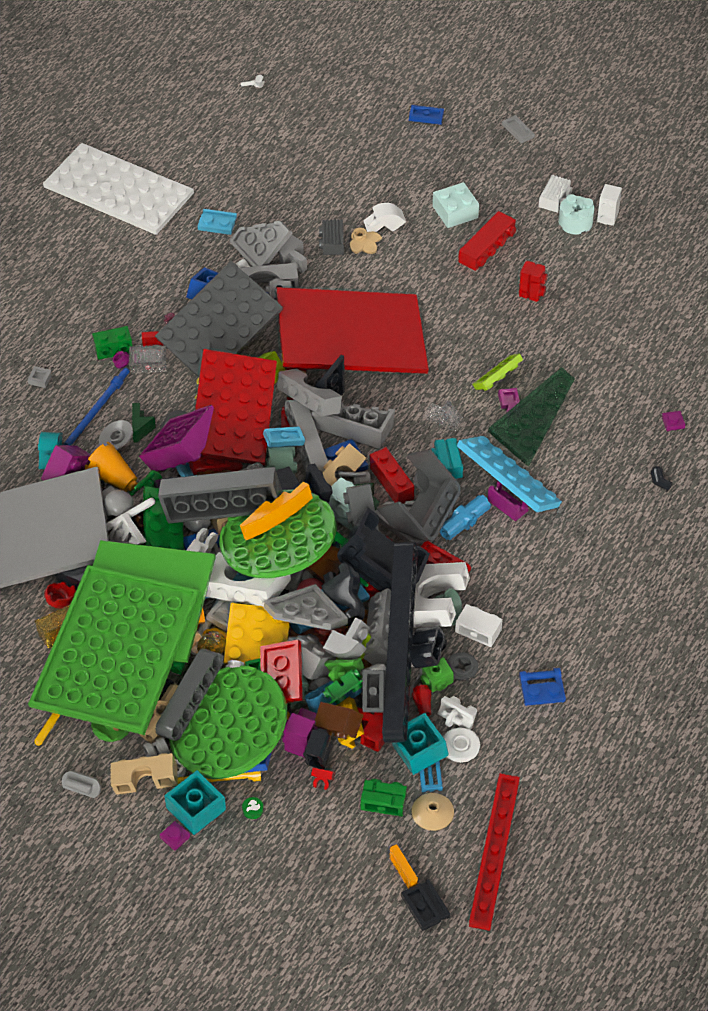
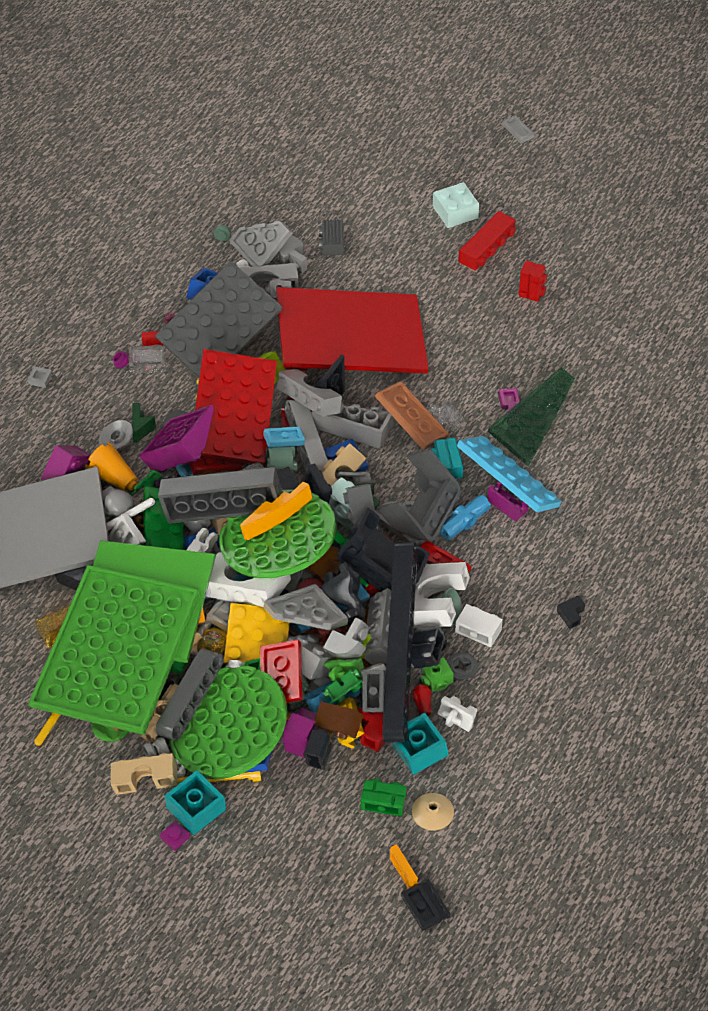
(46, 446): teal brick -> none
(59, 595): red hair -> none
(82, 783): light grey piece -> none
(111, 341): green brick -> none
(116, 383): blue bar -> none
(118, 188): white plate -> none
(217, 221): medium azure plate -> none
(222, 233): none -> sand green plate
(252, 808): green tile -> none
(257, 82): white hand -> none
(324, 775): red tile -> none
(364, 241): tan plate -> none
(385, 215): white brick -> none
(391, 476): red brick -> none
(411, 415): none -> nougat tile
(426, 114): blue plate -> none
(431, 787): dark azure tile -> none
(462, 744): white wheel -> none
(494, 852): red plate -> none
(498, 372): lime plate -> none
(542, 692): blue plate -> none
(555, 193): white brick -> none
(569, 611): none -> black piece
(576, 214): light aqua brick -> none
(609, 204): white brick -> none
(658, 478): black arm -> none
(673, 420): magenta plate -> none

